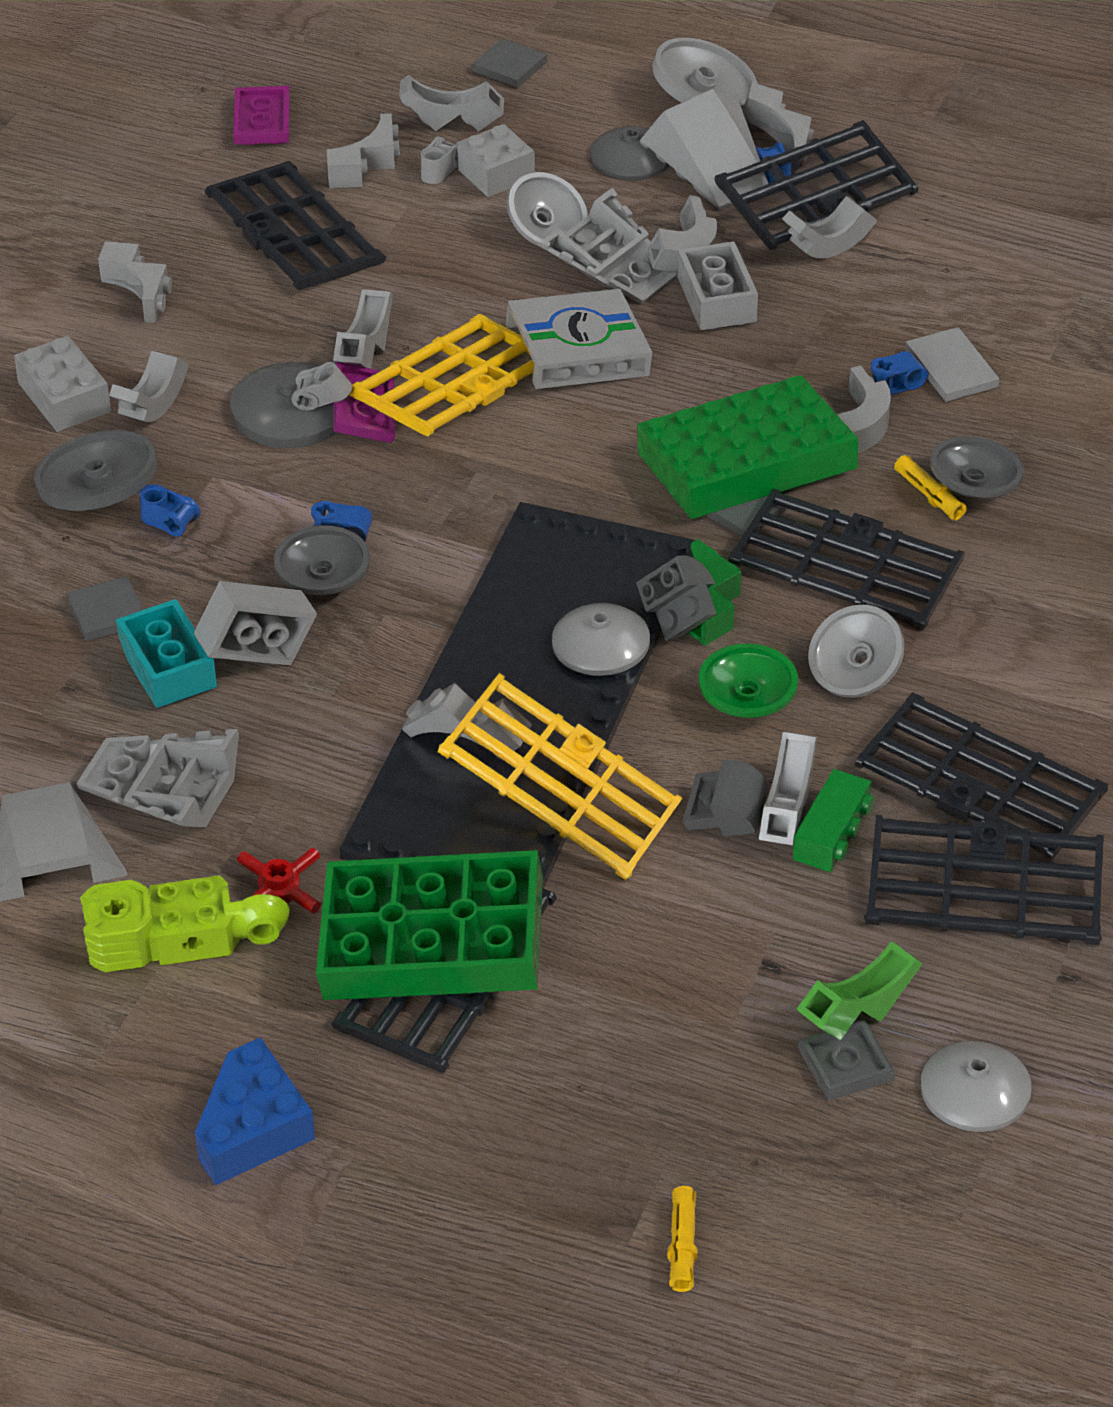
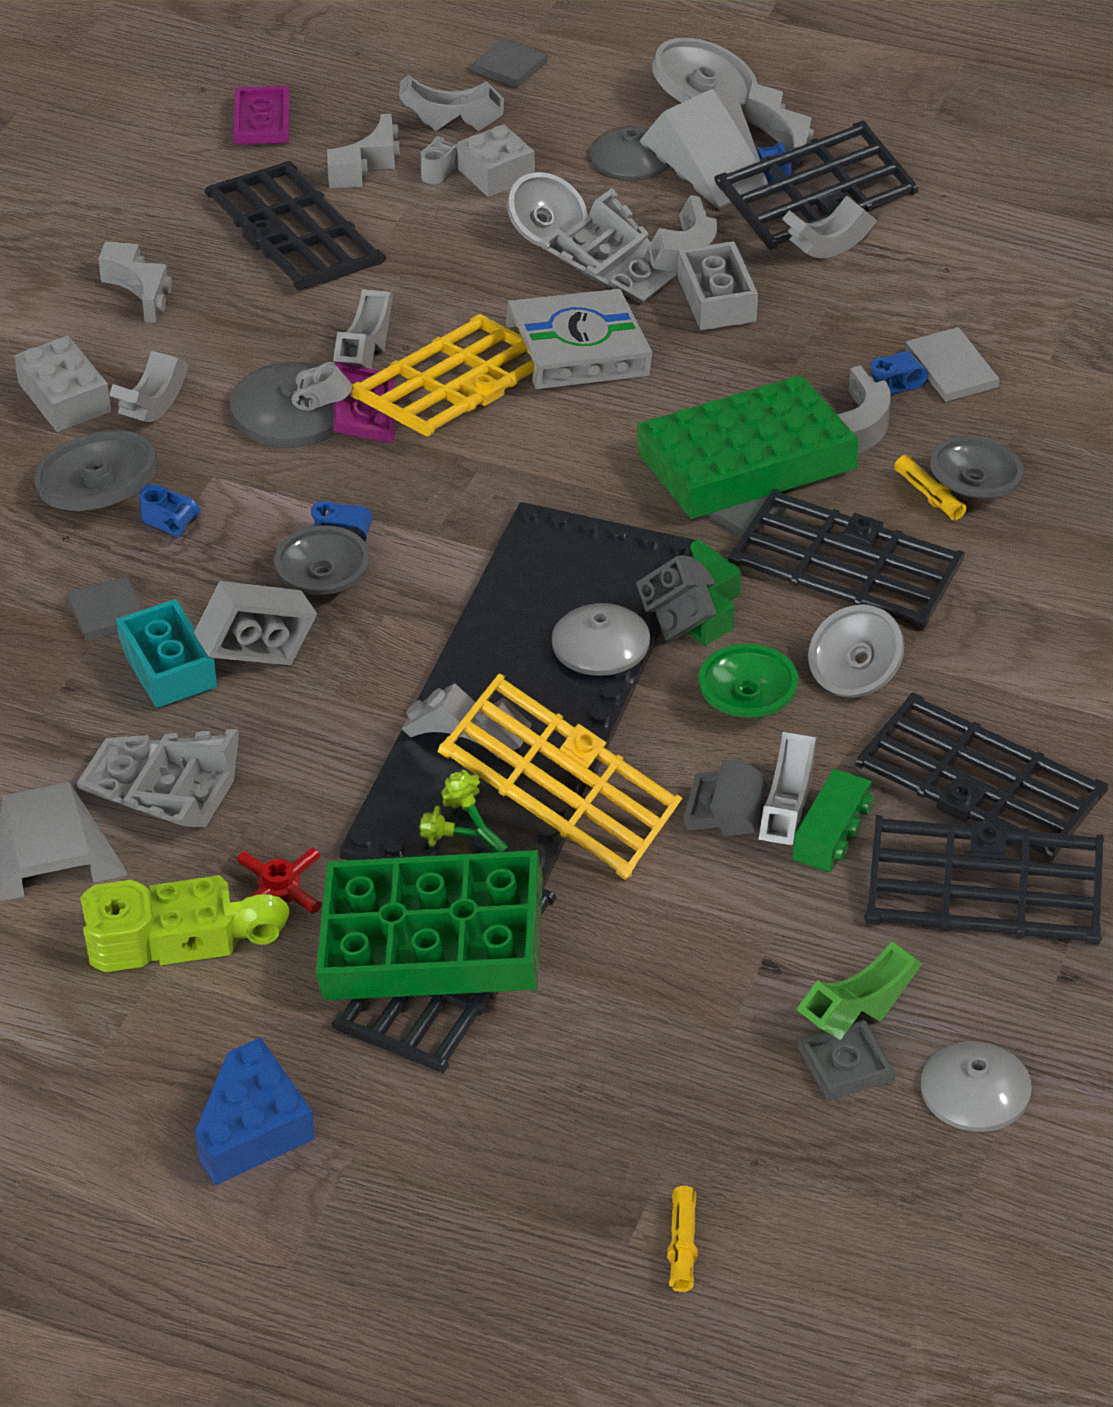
(459, 791): none -> lime plant

